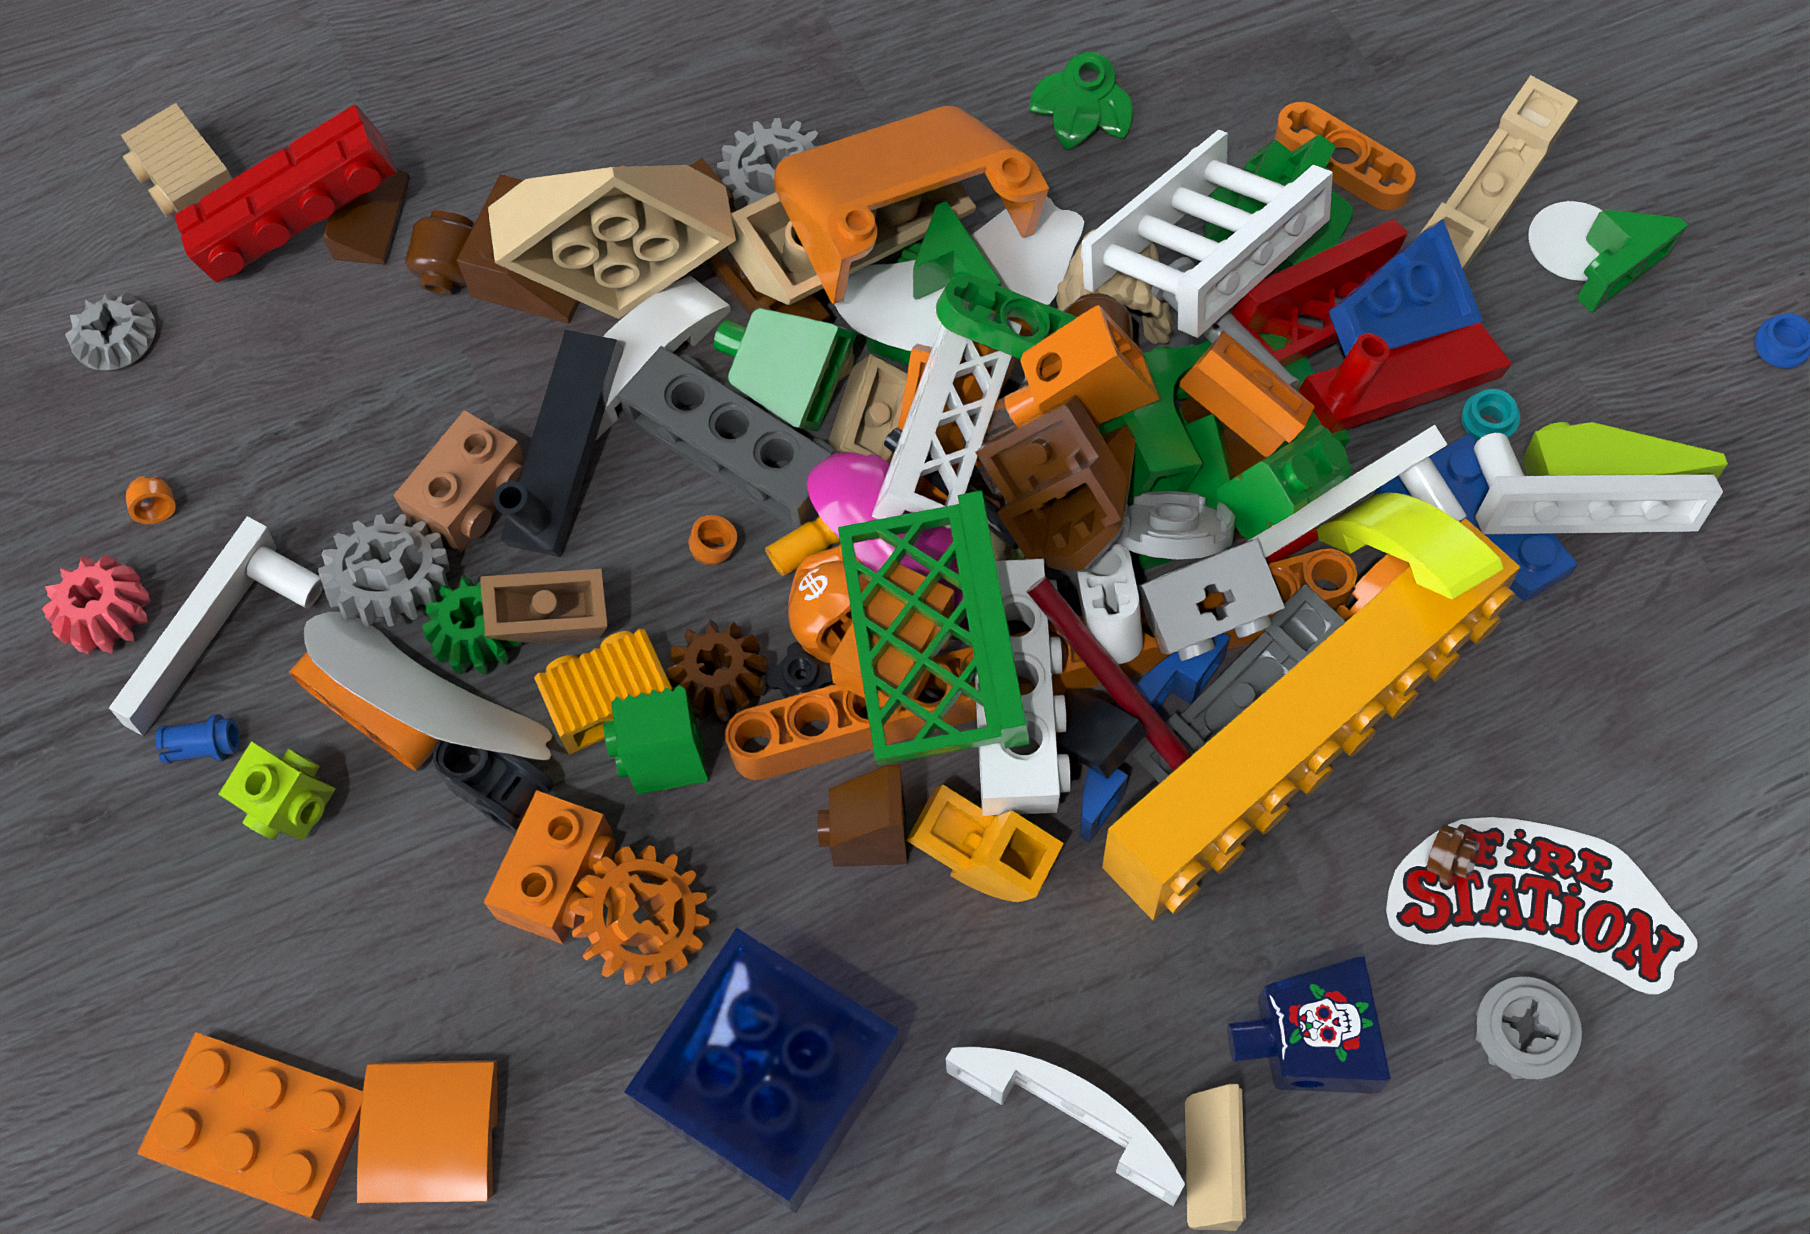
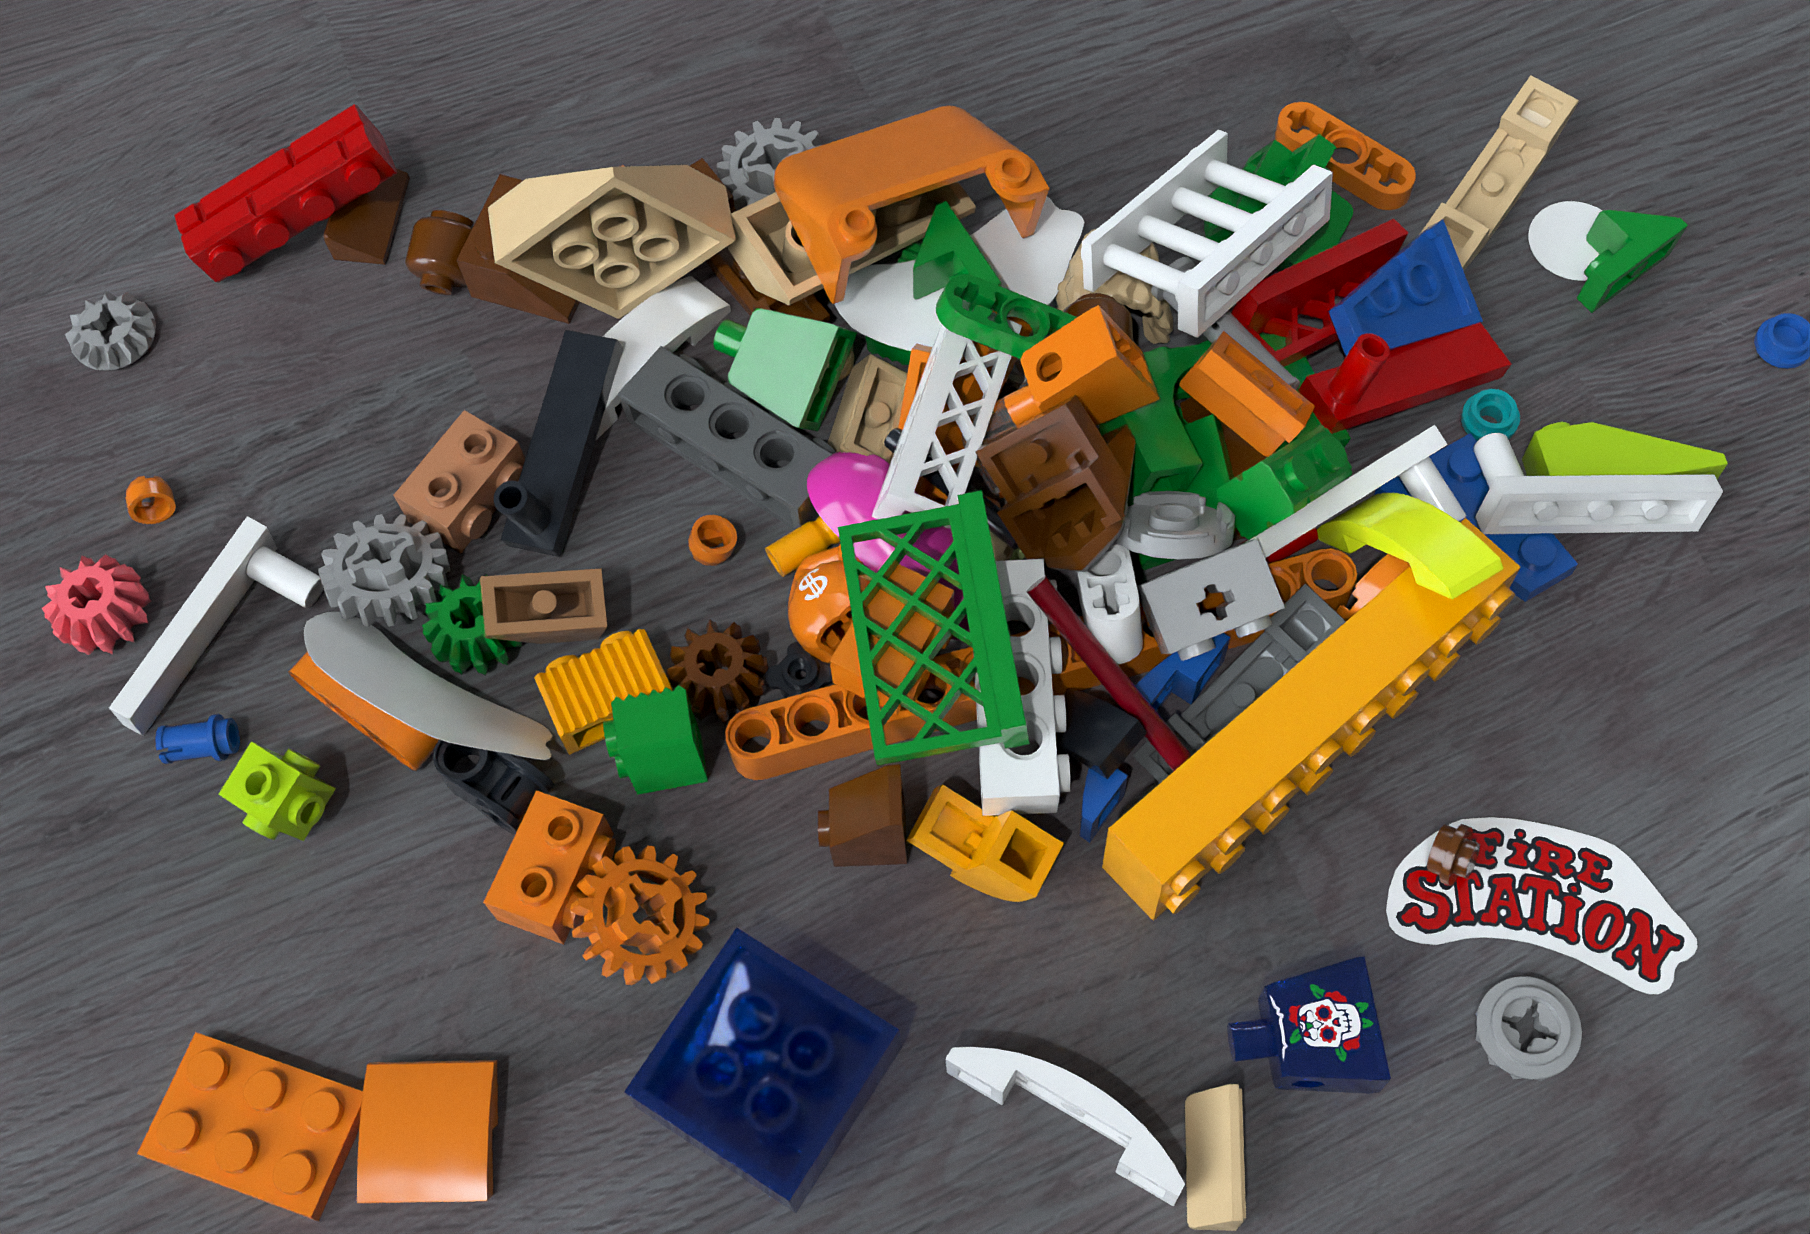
(174, 159): tan brick -> none
(1081, 105): green plate -> none

